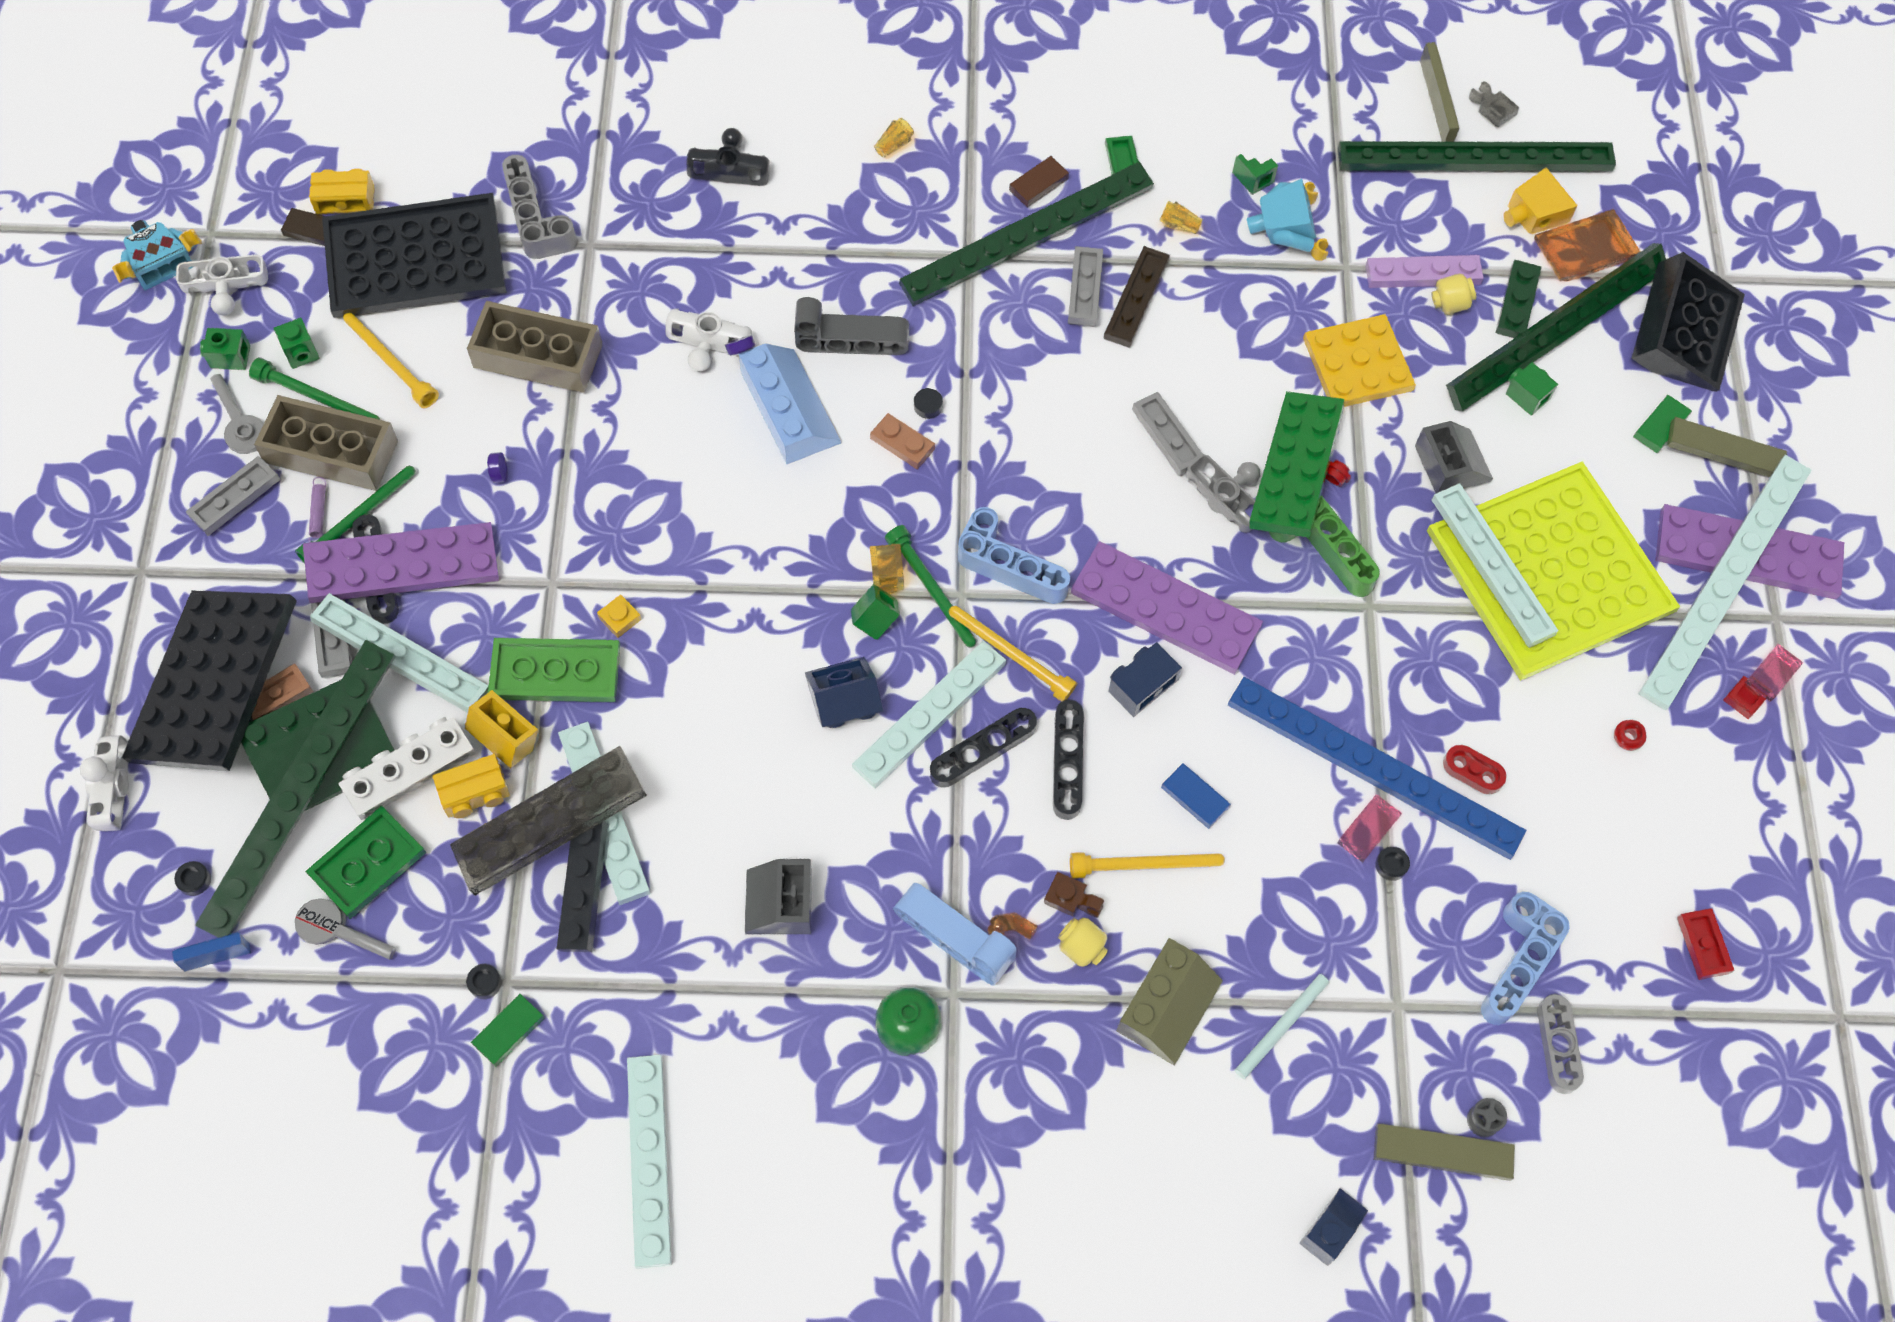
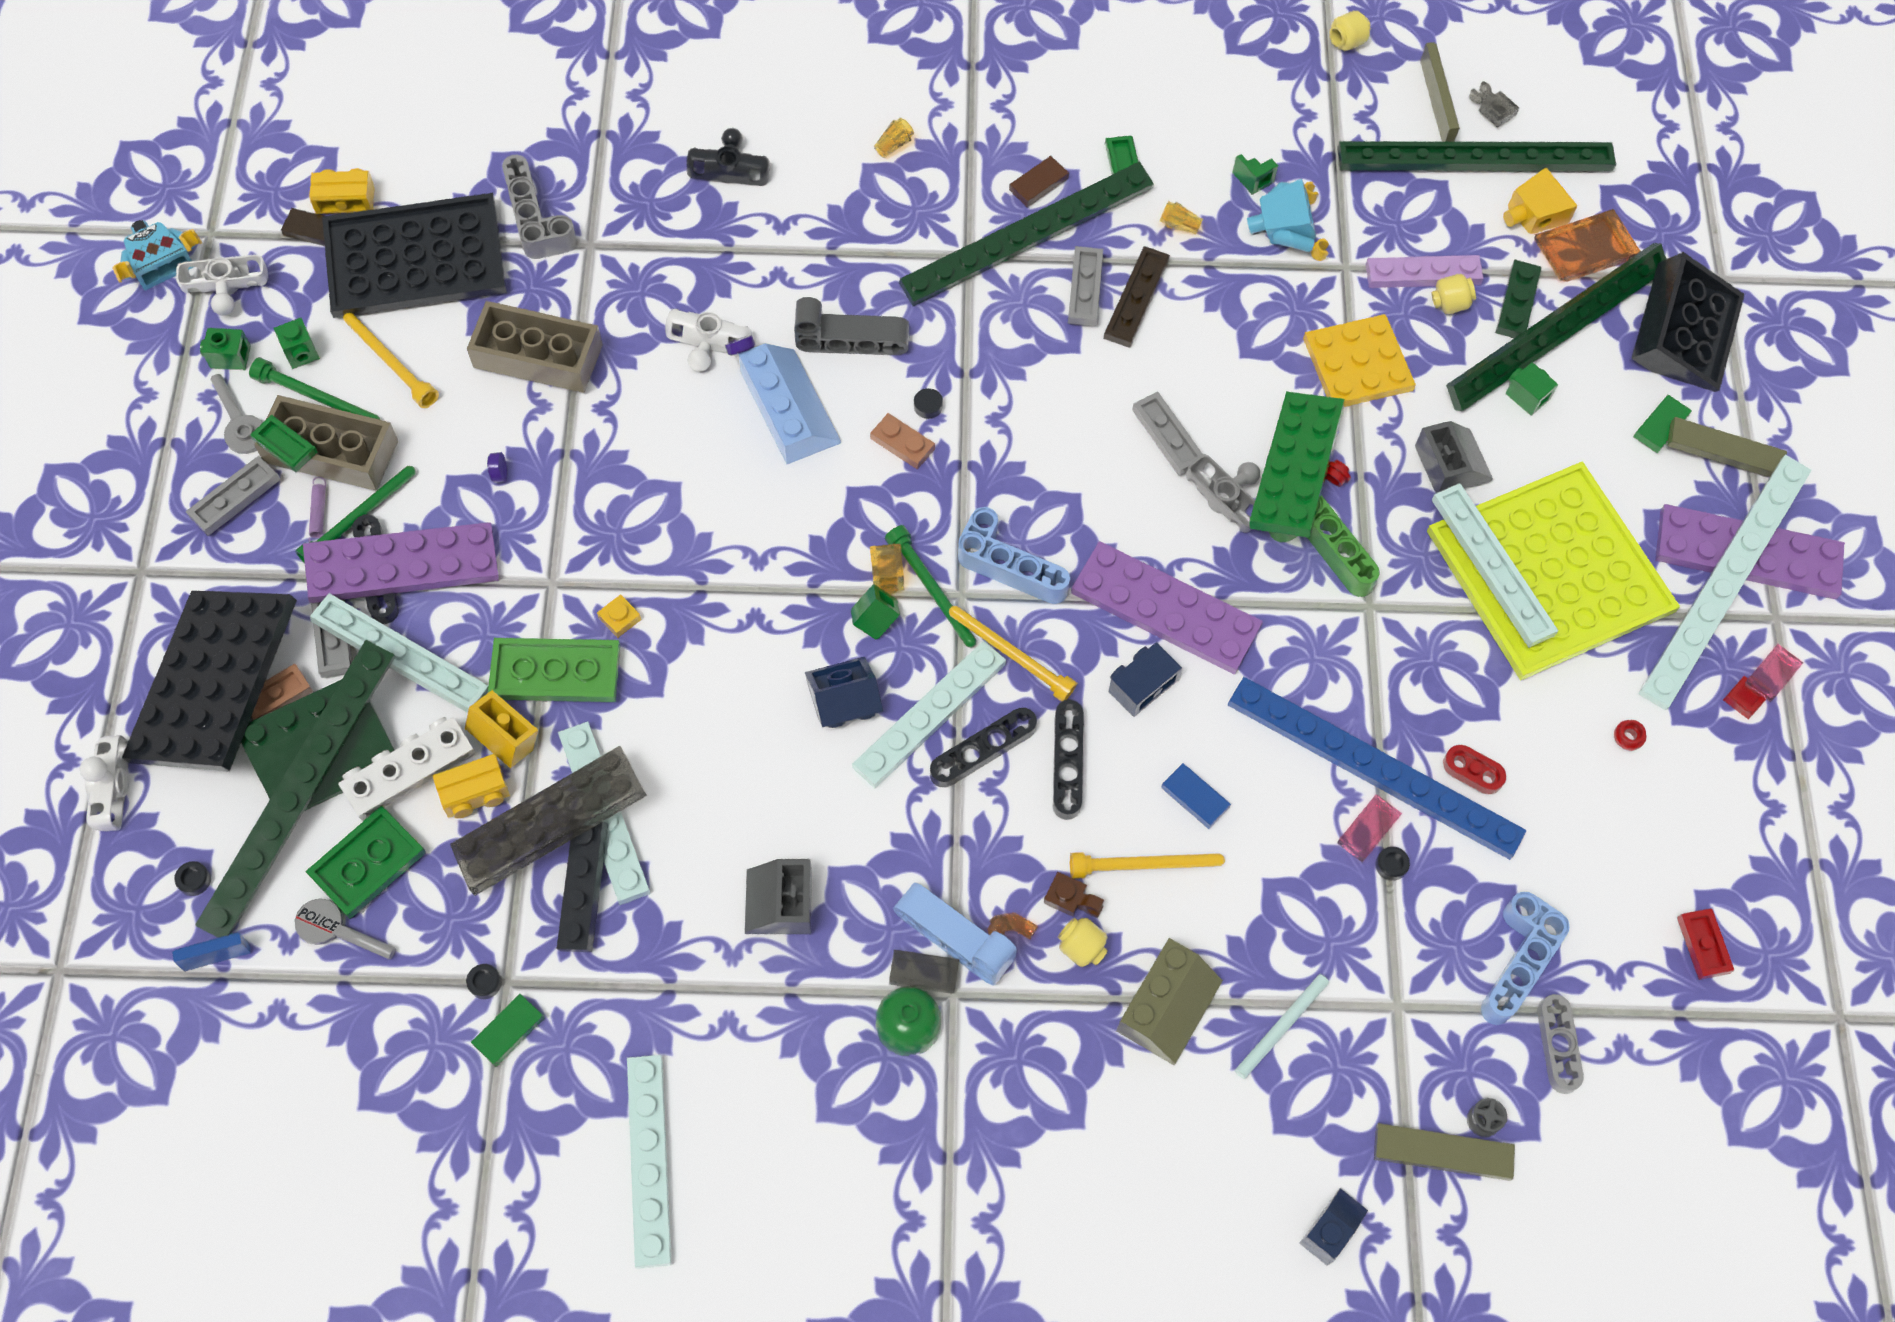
(283, 443): none -> green tile
(924, 971): none -> clear smoke tile
(1350, 30): none -> light yellow head

